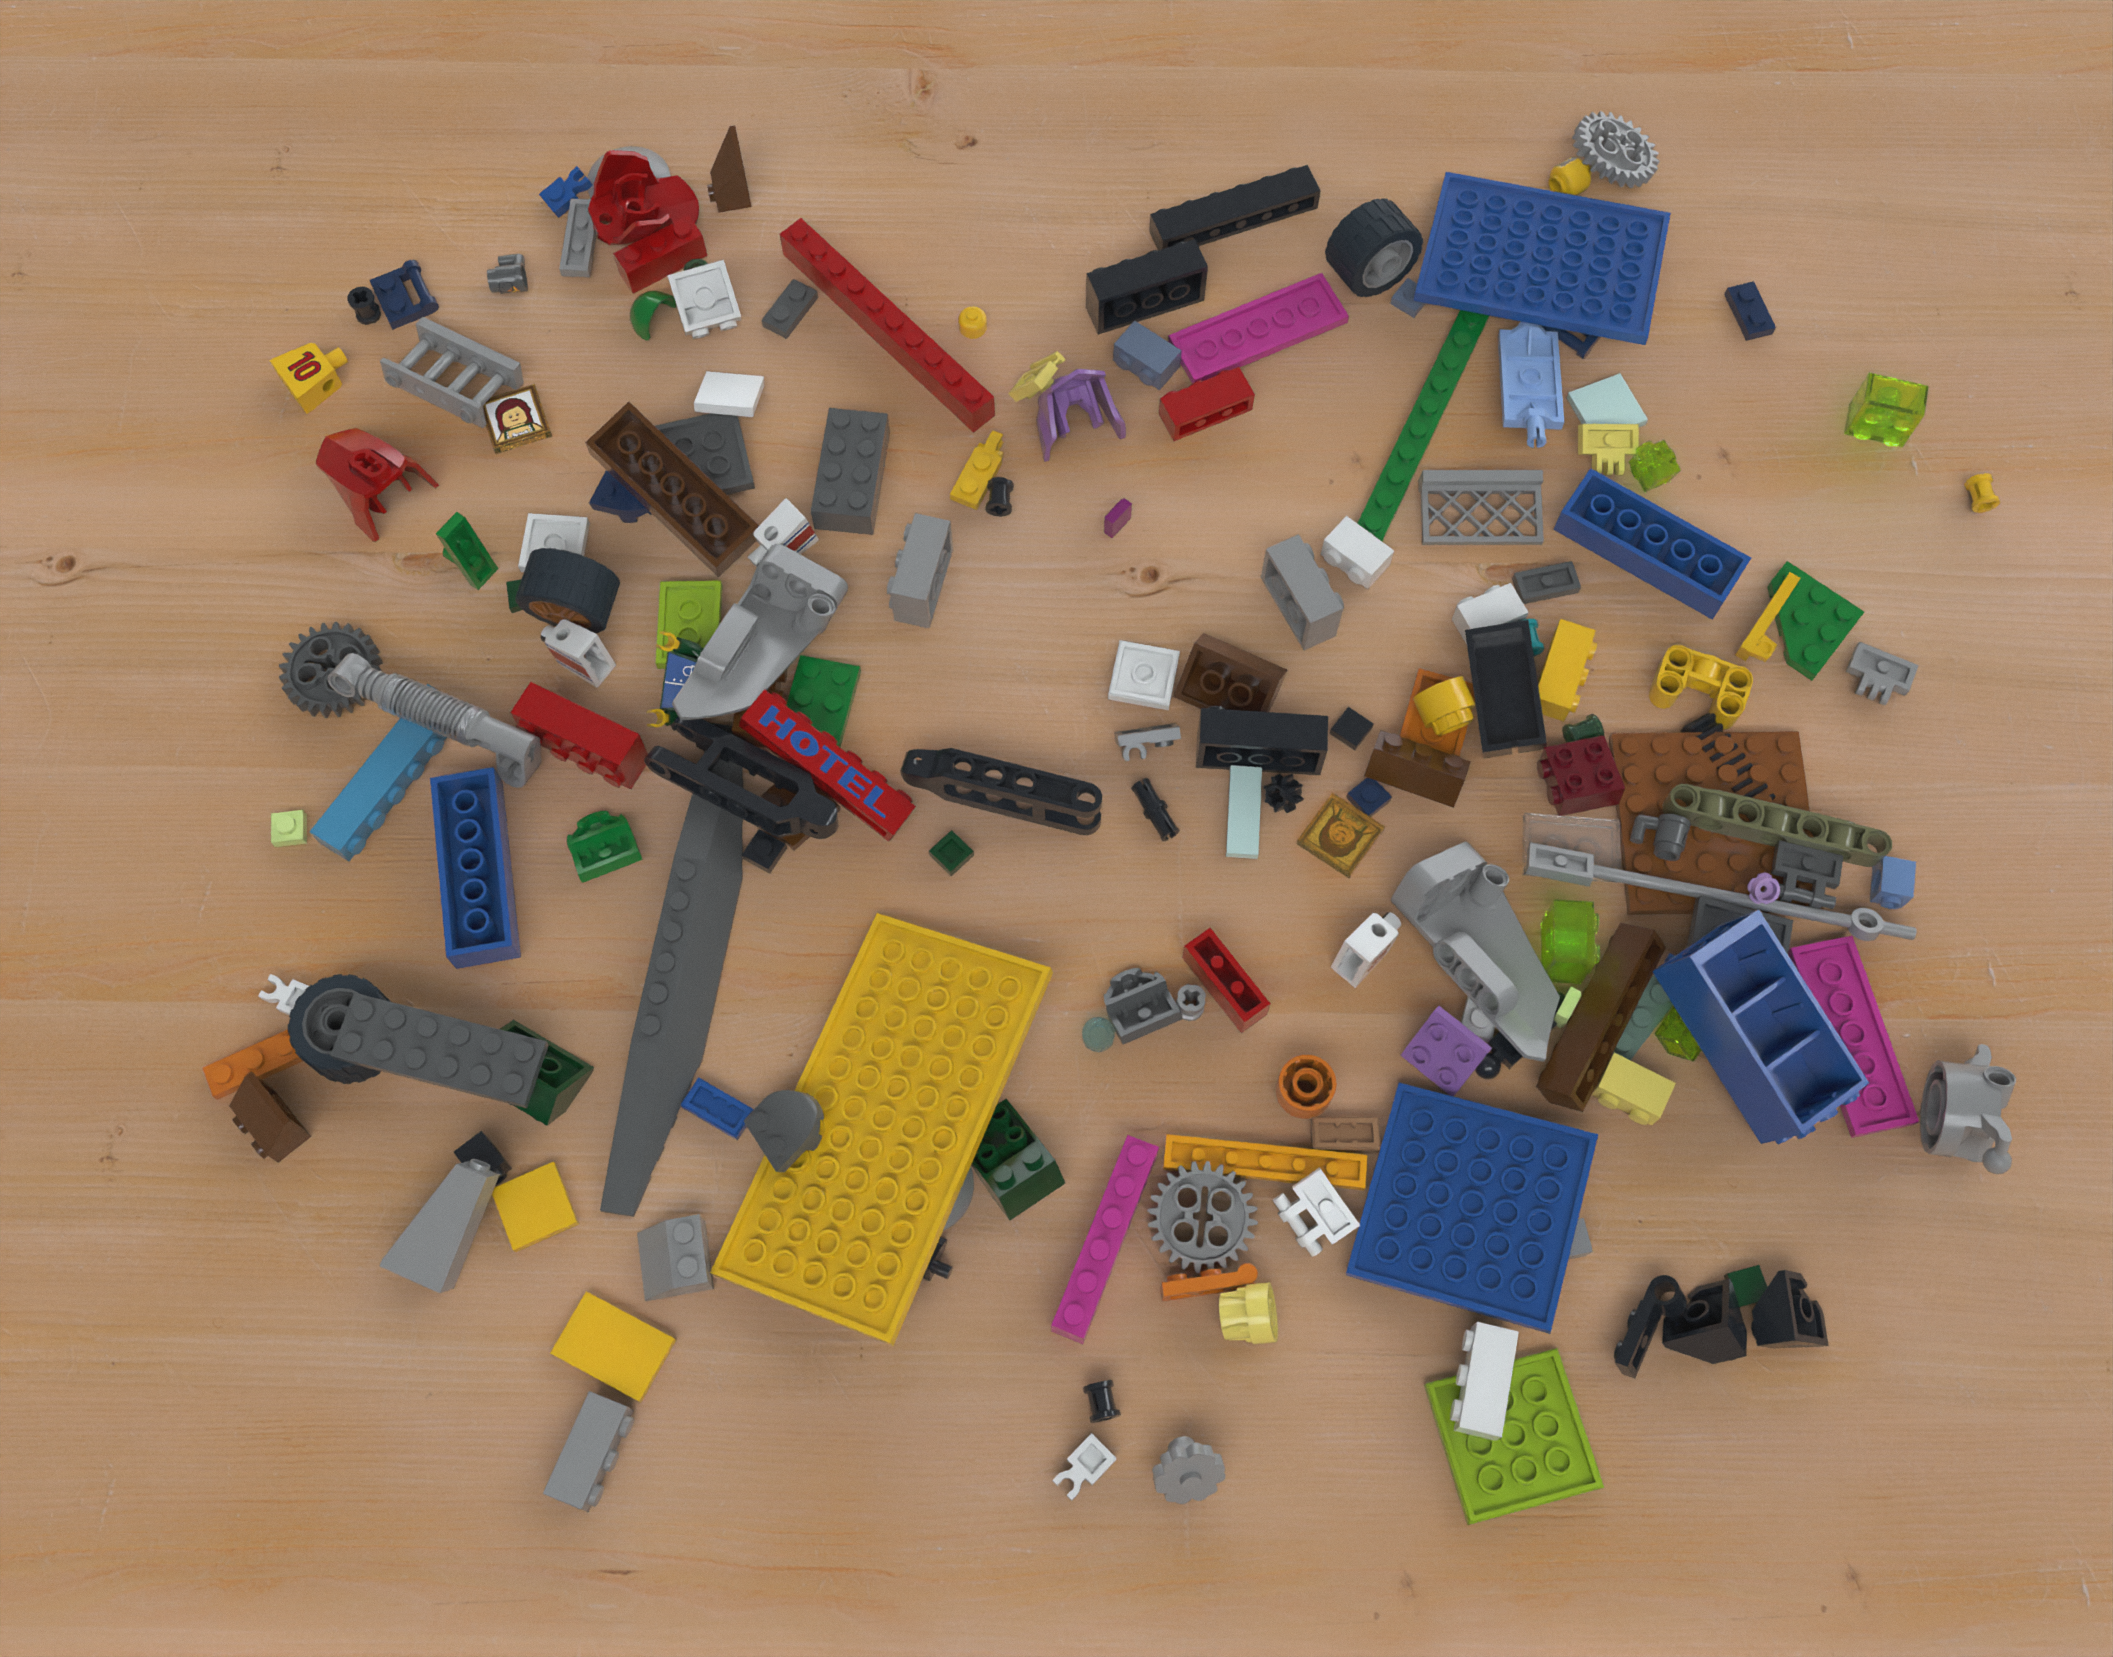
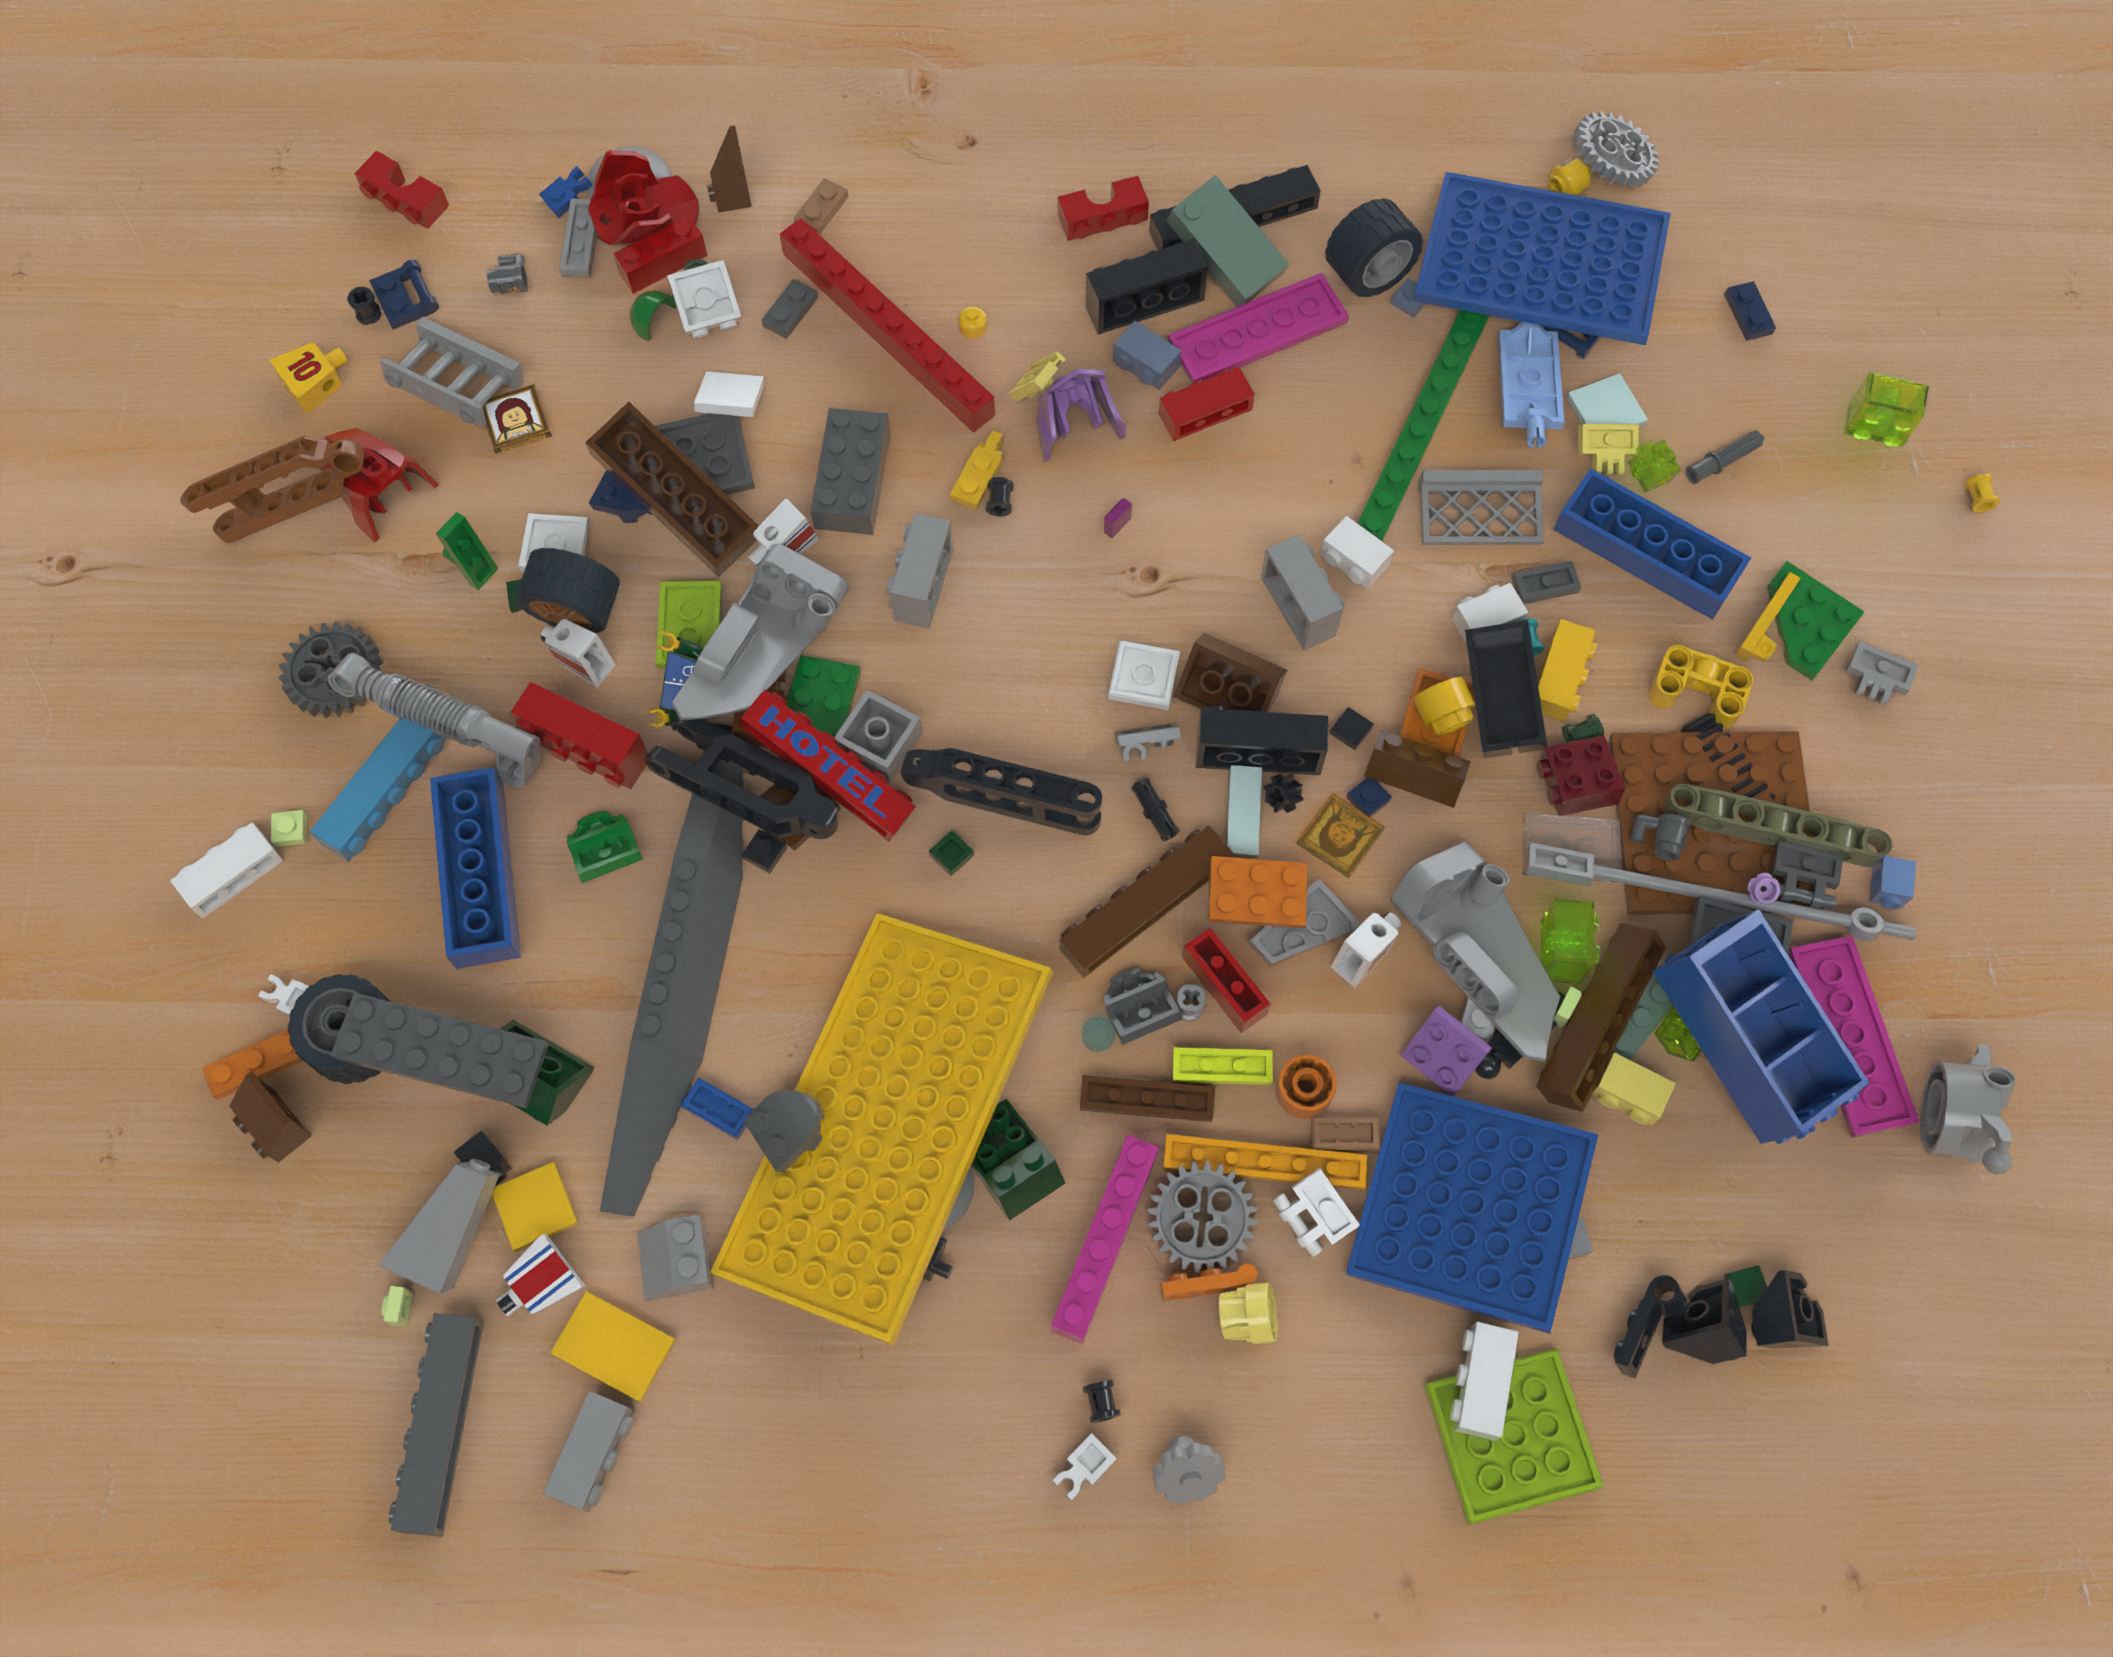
(226, 870): none -> white brick
(259, 511): none -> dark orange piece
(397, 1306): none -> yellowish green plate
(418, 202): none -> red arch
(436, 1426): none -> dark grey brick
(539, 1278): none -> torso
(822, 205): none -> medium nougat plate
(879, 734): none -> light grey brick
(1083, 217): none -> red arch
(1143, 902): none -> reddish brown brick
(1147, 1098): none -> reddish brown plate
(1222, 1066): none -> neon yellow plate
(1229, 240): none -> sand green brick
(1257, 892): none -> orange plate
(1325, 921): none -> light grey wing
(1716, 461): none -> dark grey axle

